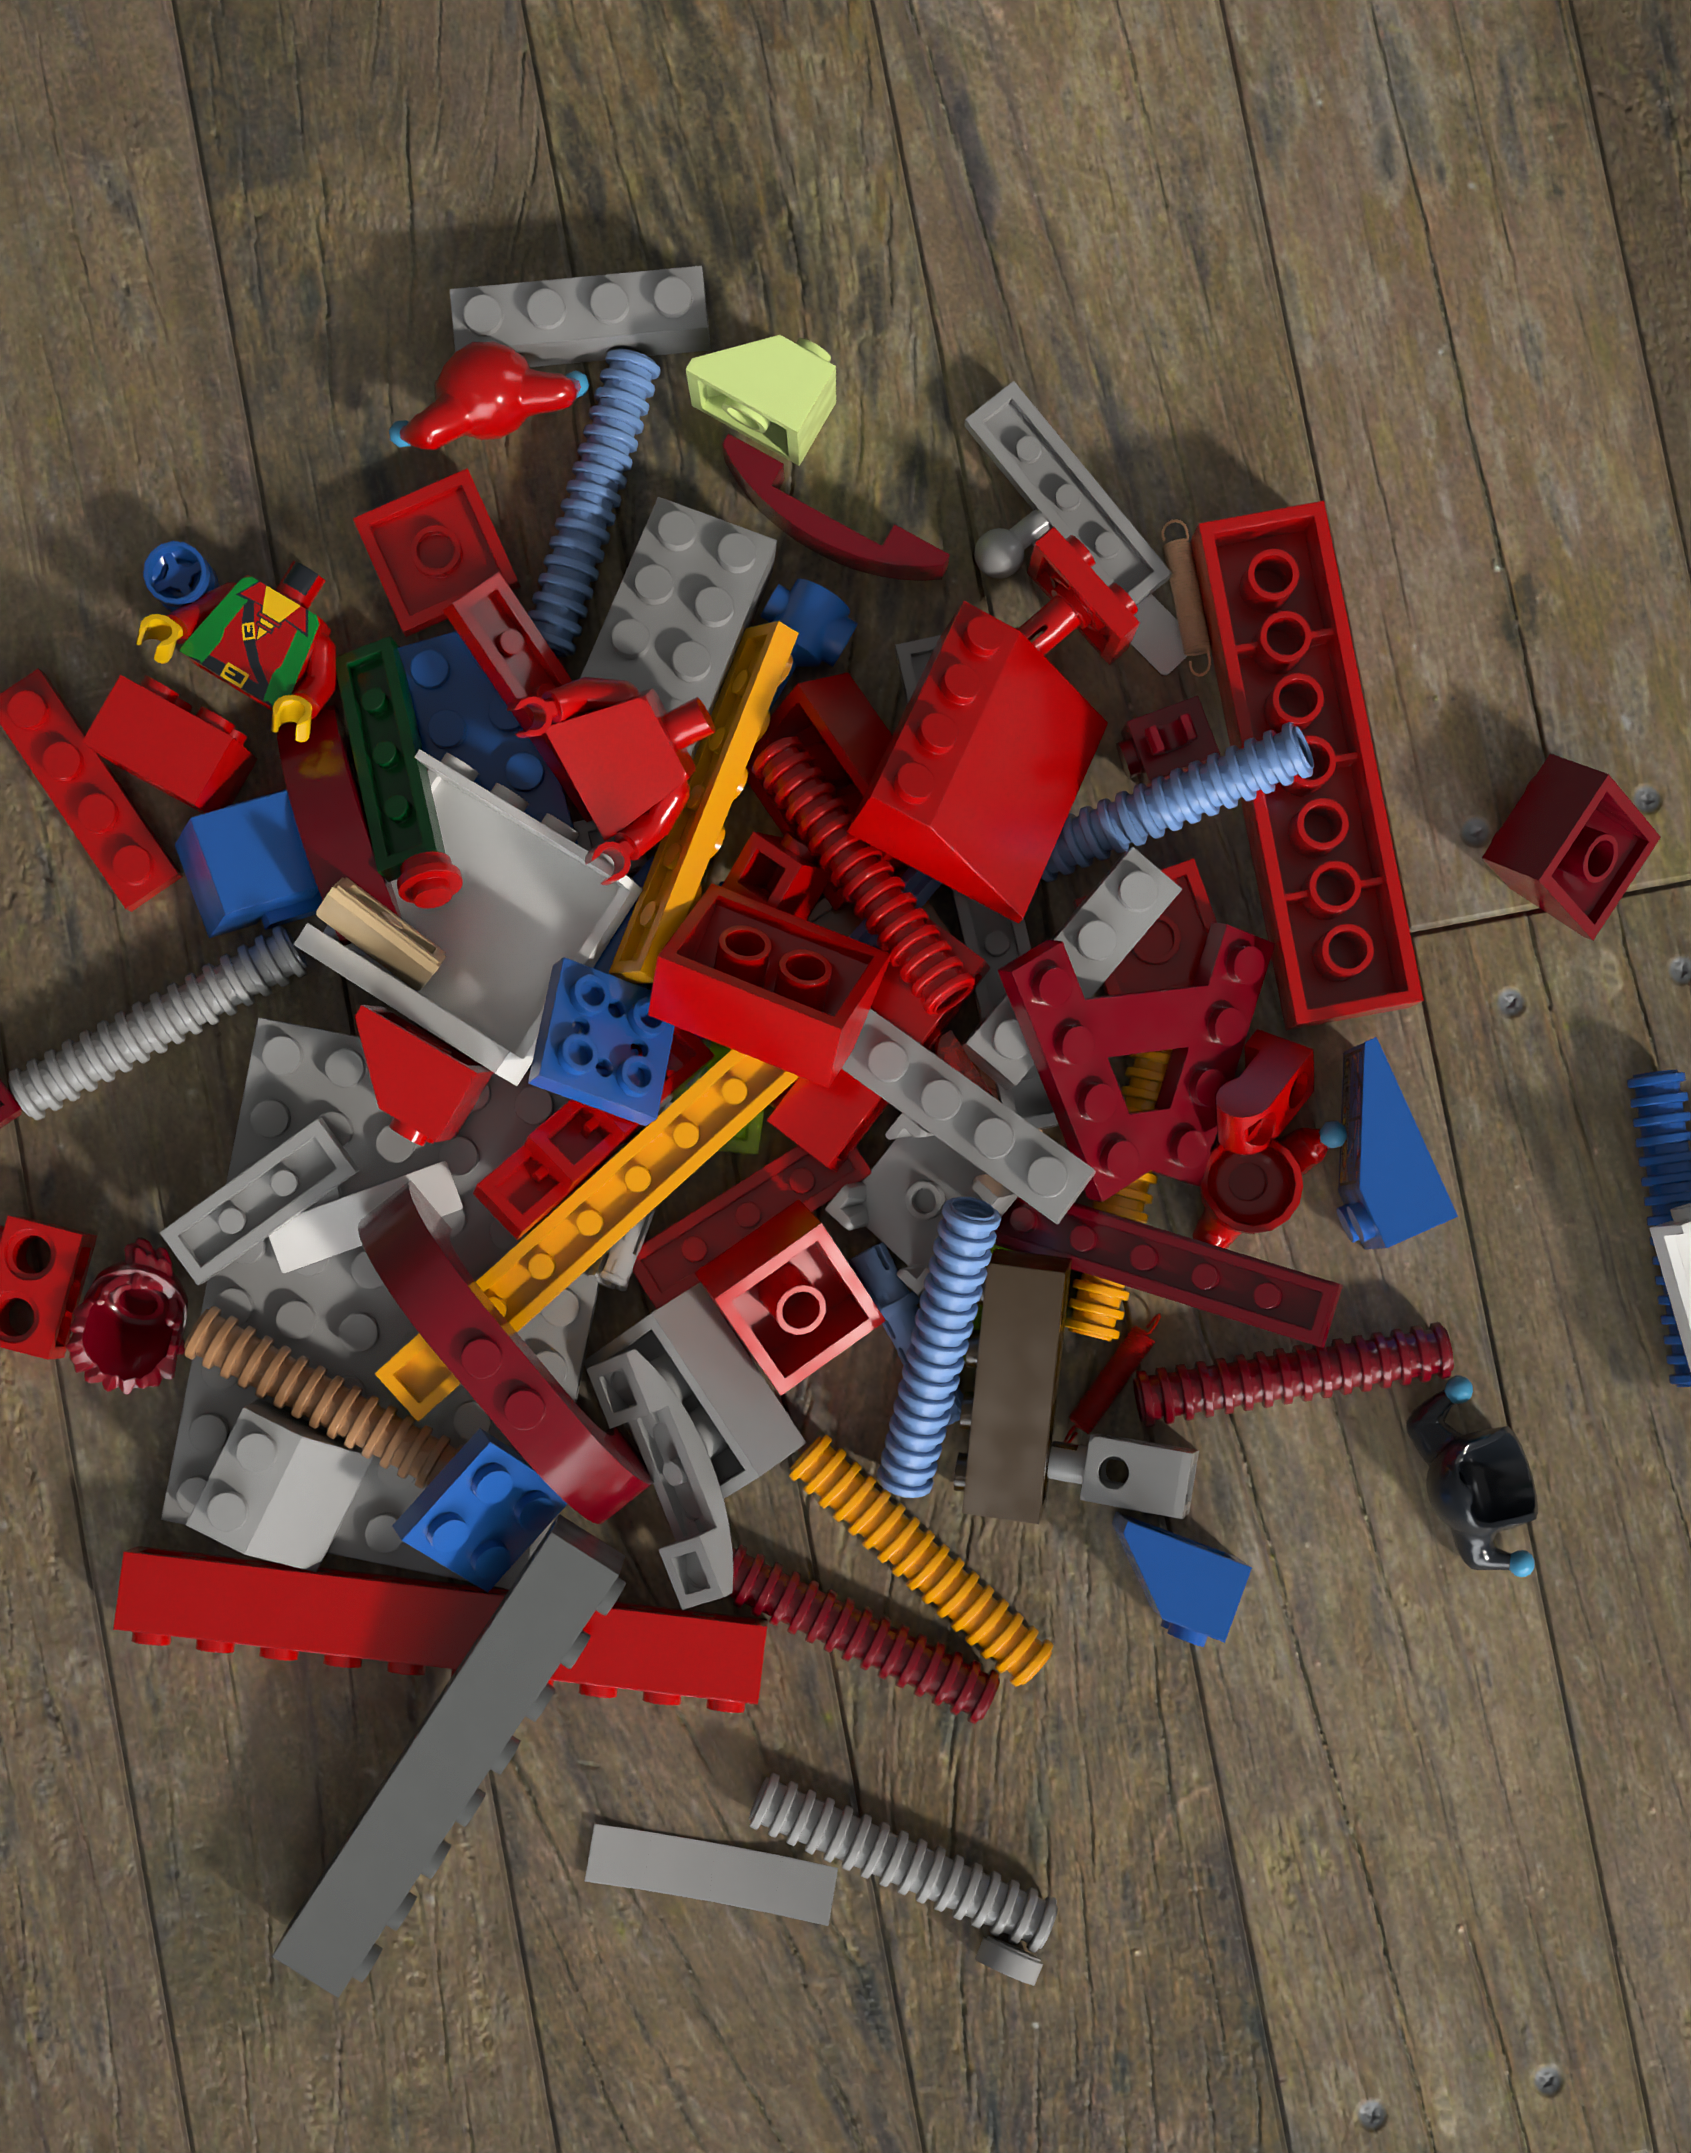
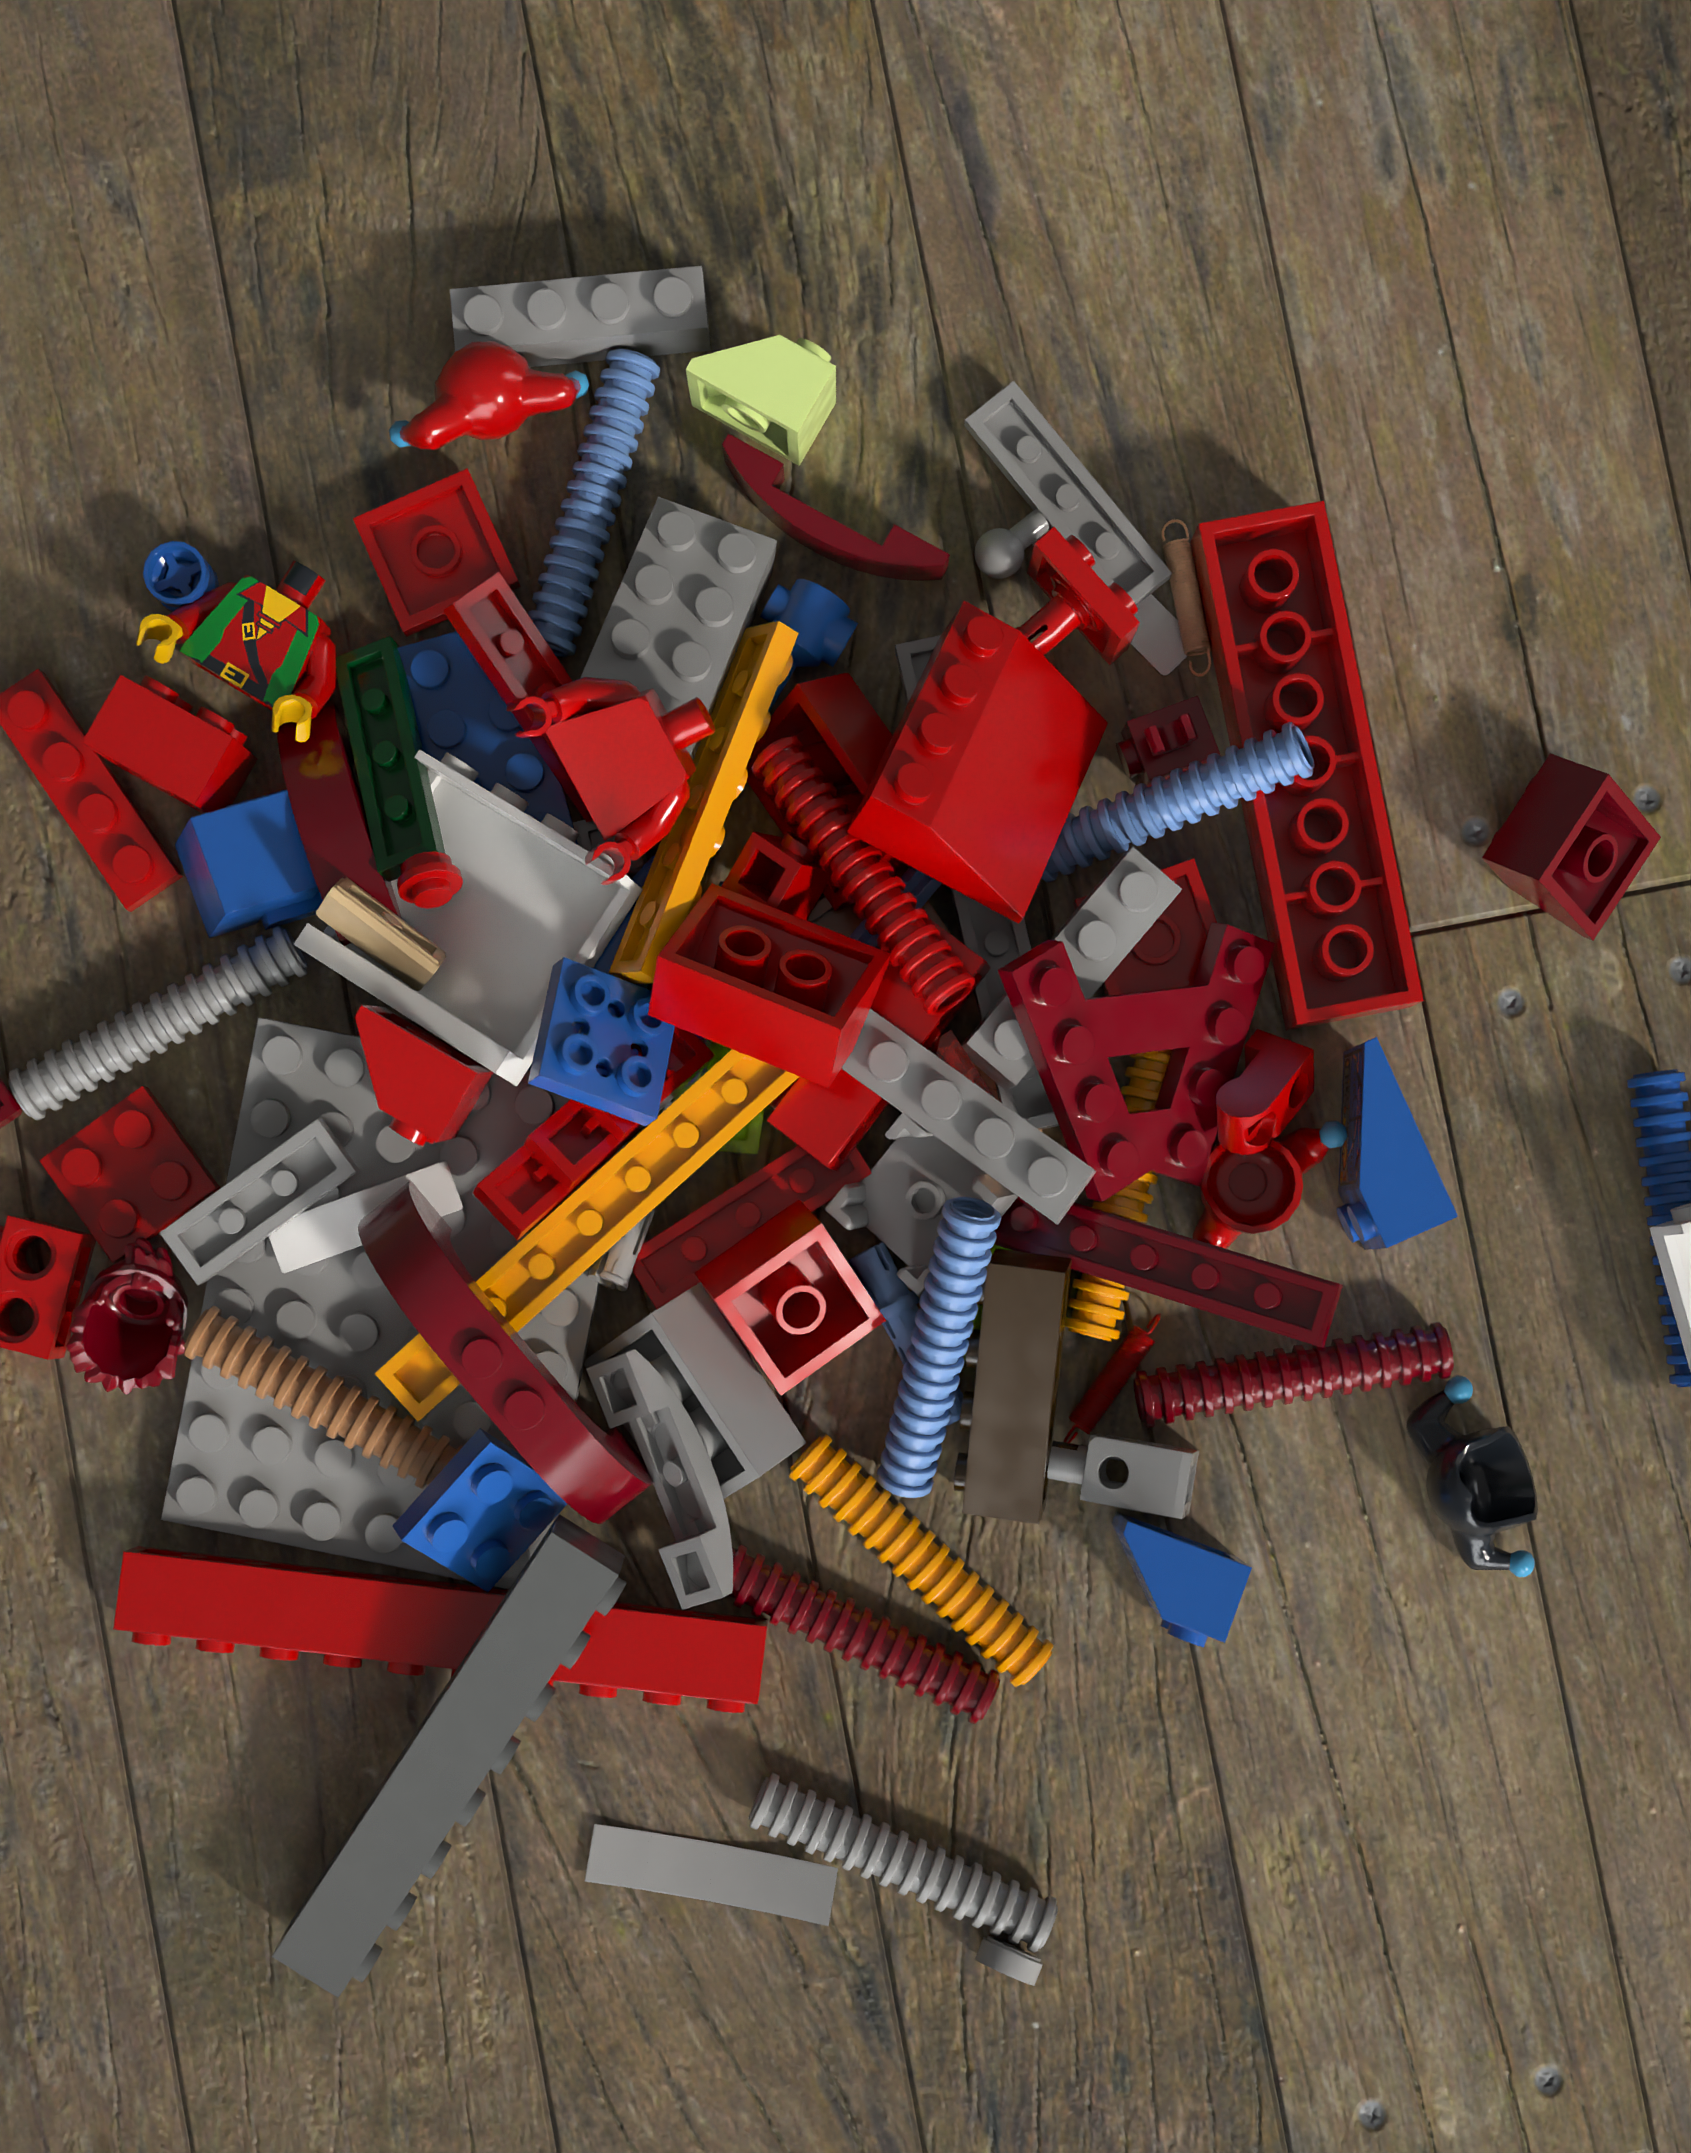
(129, 1173): none -> red plate
(279, 1488): light grey slope -> none

